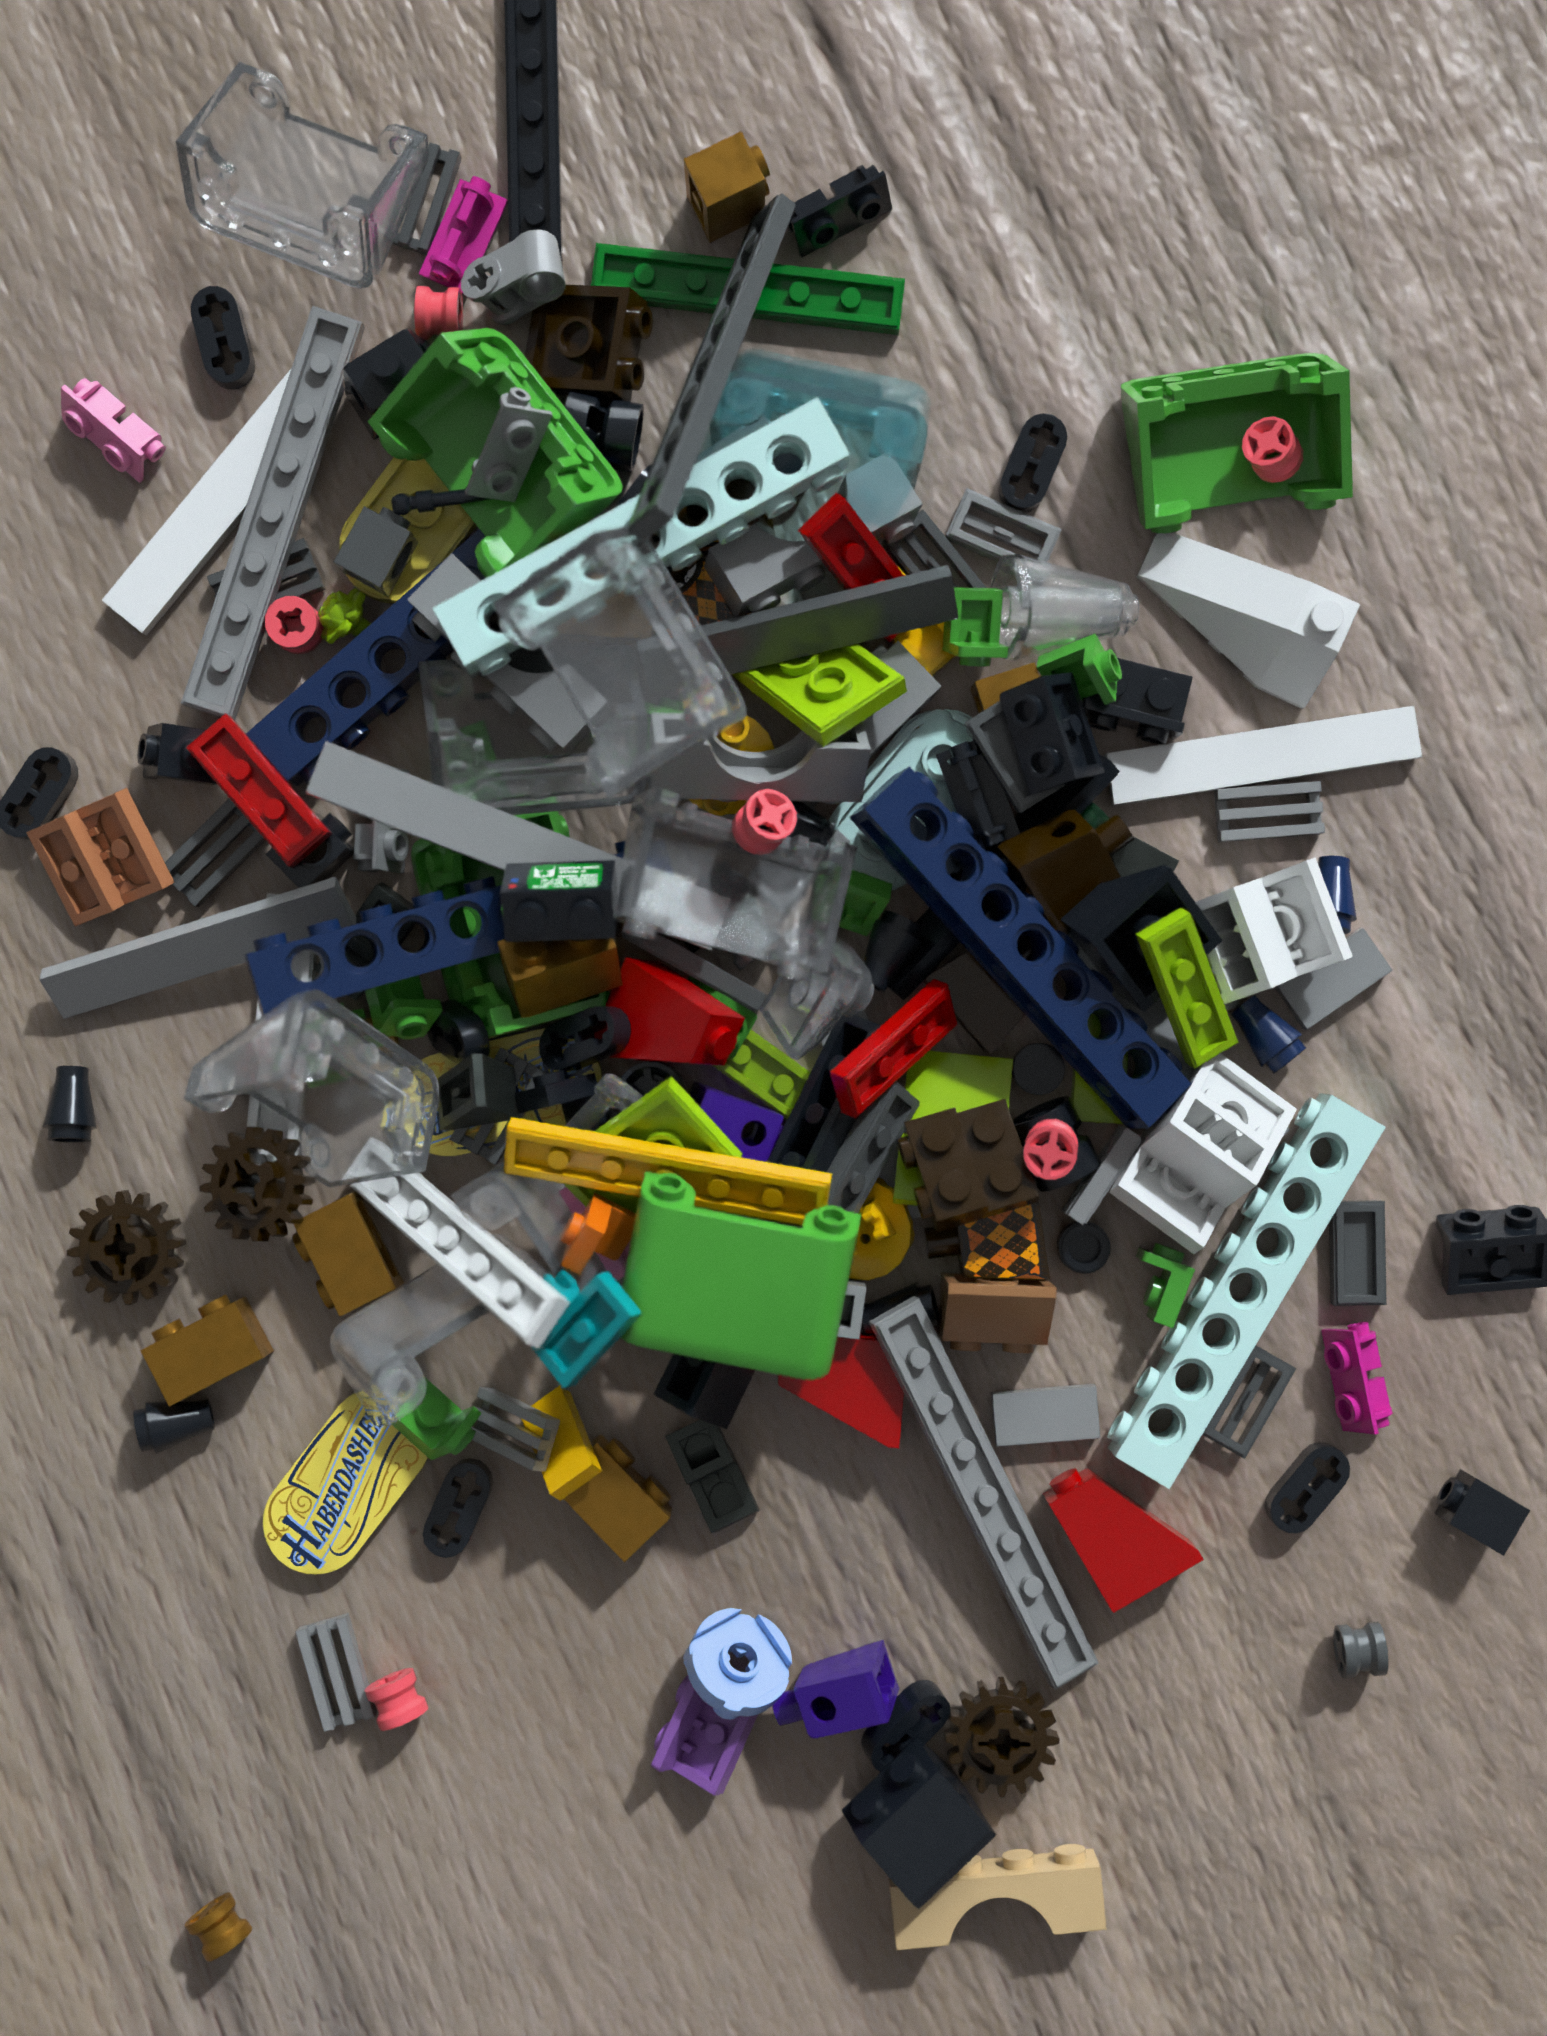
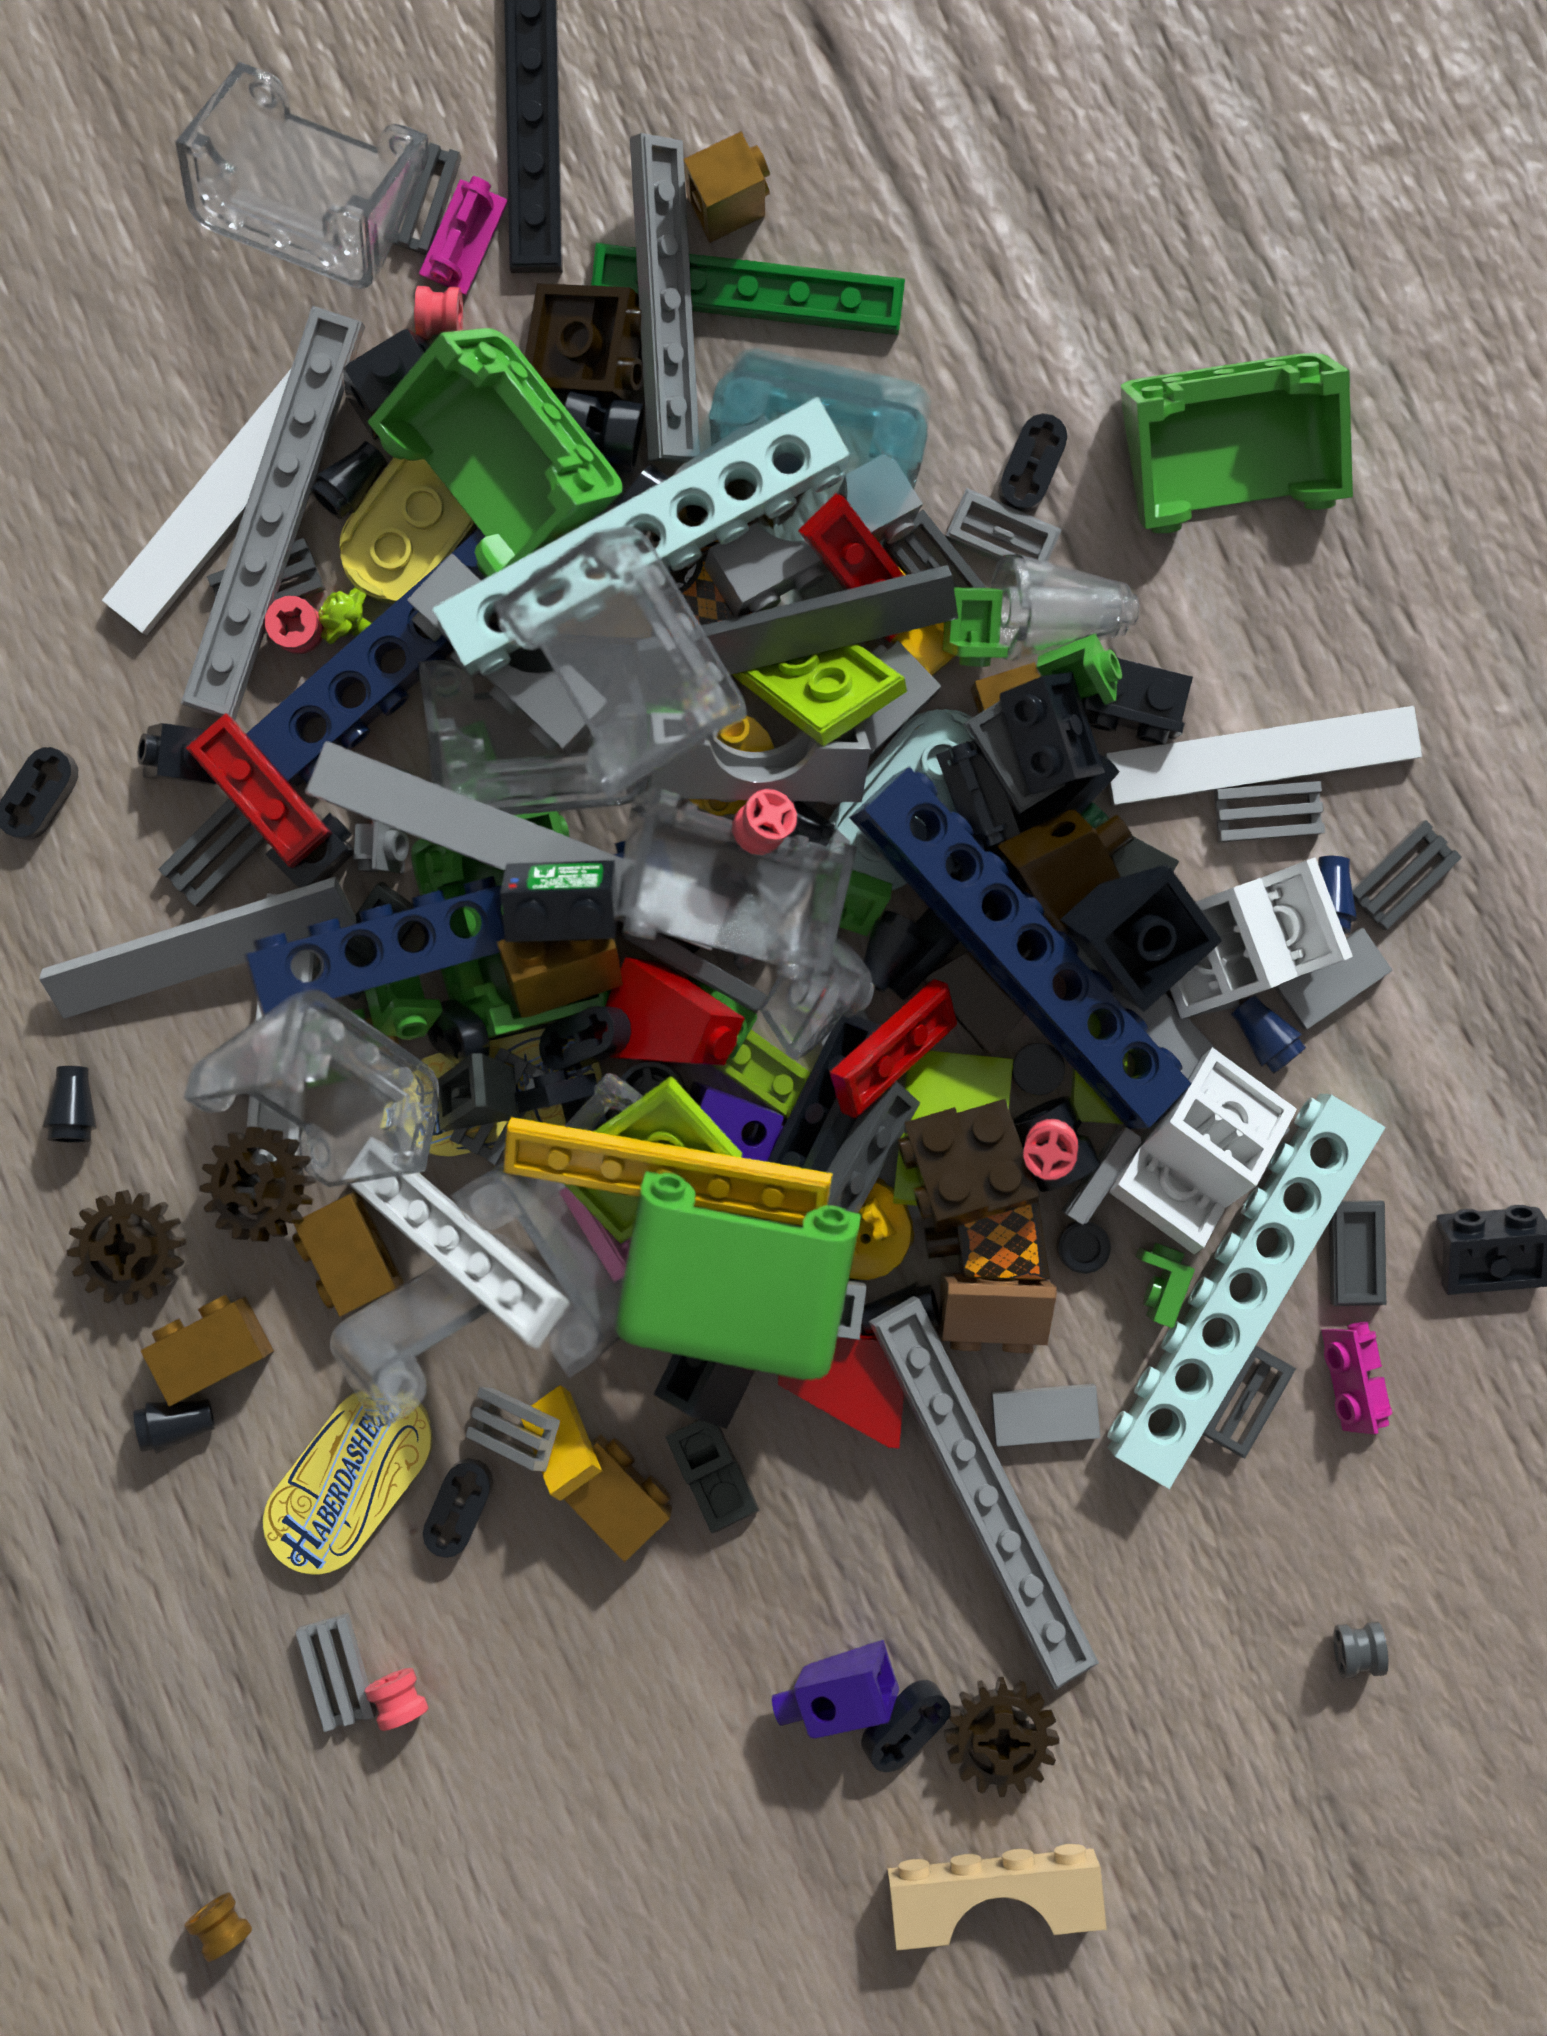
(92, 414): bright pink hinge -> none
(100, 857): nougat slope -> none
(211, 341): black beam -> none
(347, 481): none -> black cone
(377, 549): dark grey brick -> none
(428, 500): black piece -> none
(438, 1424): bright green bracket -> none
(509, 448): light grey hinge -> none
(521, 278): light grey piece -> none
(586, 1326): teal plate -> none
(600, 1228): orange bracket -> none
(665, 298): none -> light grey tile
(700, 1742): medium lavender bracket -> none
(711, 369): dark grey tile -> none
(722, 1686): light blue plate -> none
(857, 201): black hinge -> none
(918, 1822): black slope -> none
(1117, 1538): red slope -> none
(1187, 987): lime tile -> none
(1260, 618): white wedge -> none
(1272, 436): coral wheel -> none
(1317, 1495): black beam -> none
(1435, 846): none -> dark grey tile
(1480, 1511): black brick -> none

